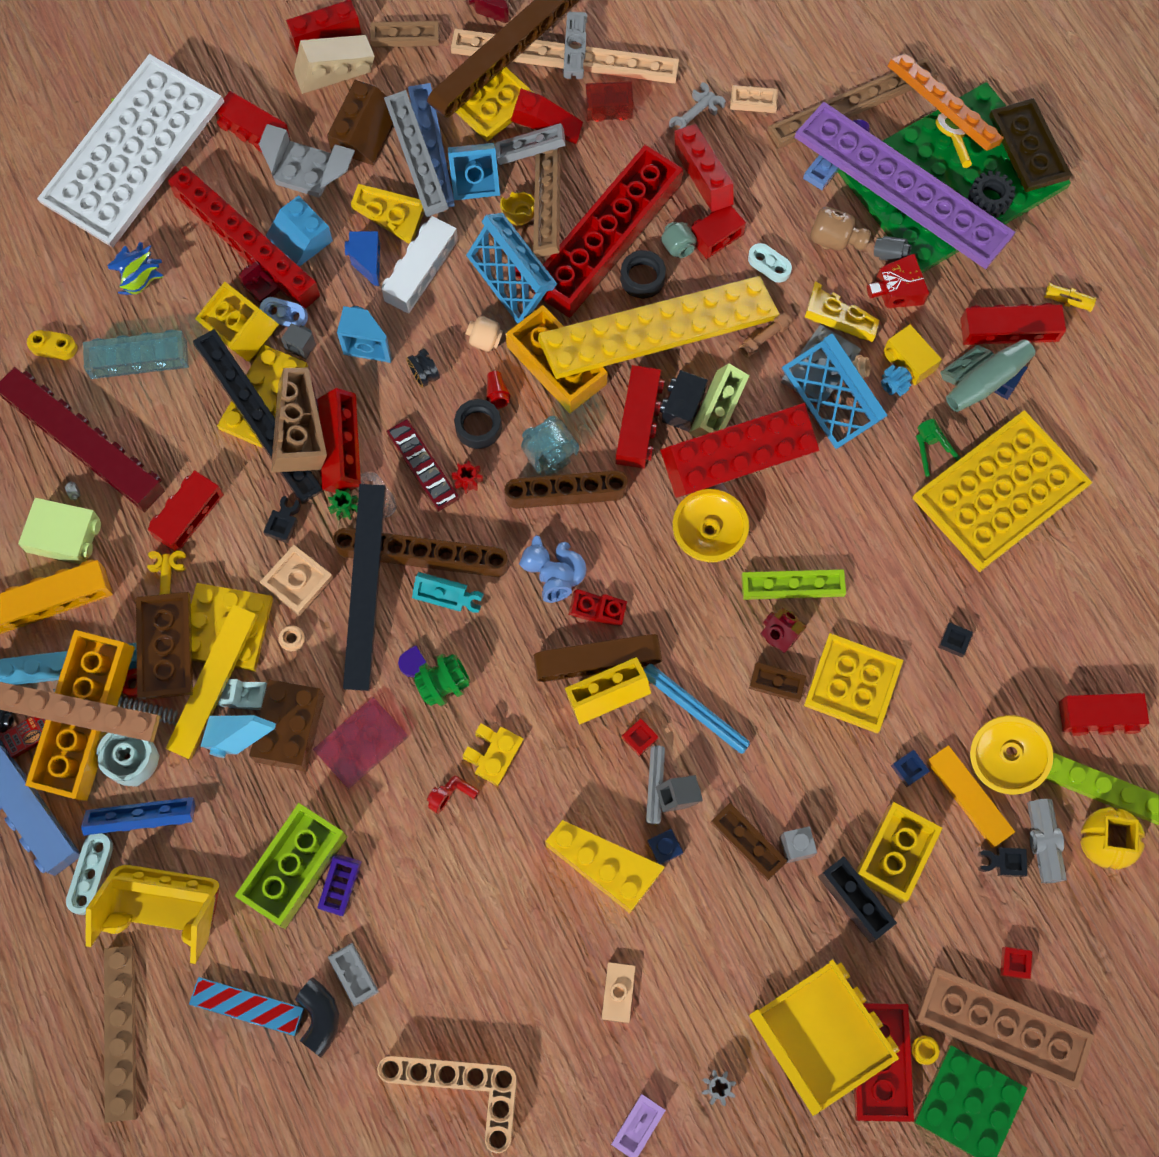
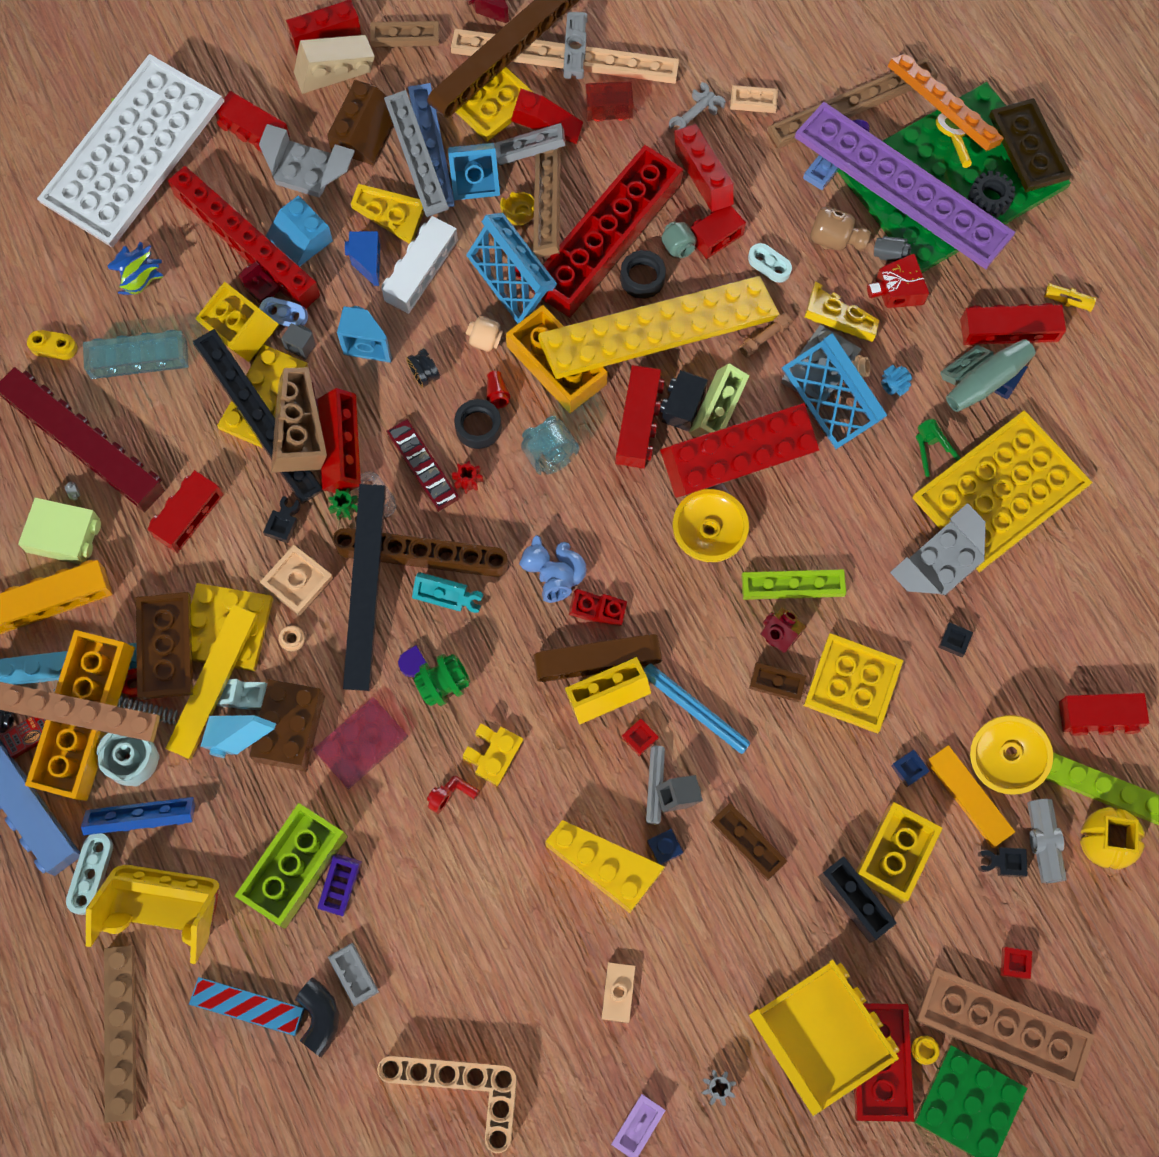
(165, 565): yellow bar -> none
(576, 482): reddish brown beam -> none
(798, 844): light grey brick -> none
(913, 353): yellow brick -> none
(946, 556): none -> light grey piece

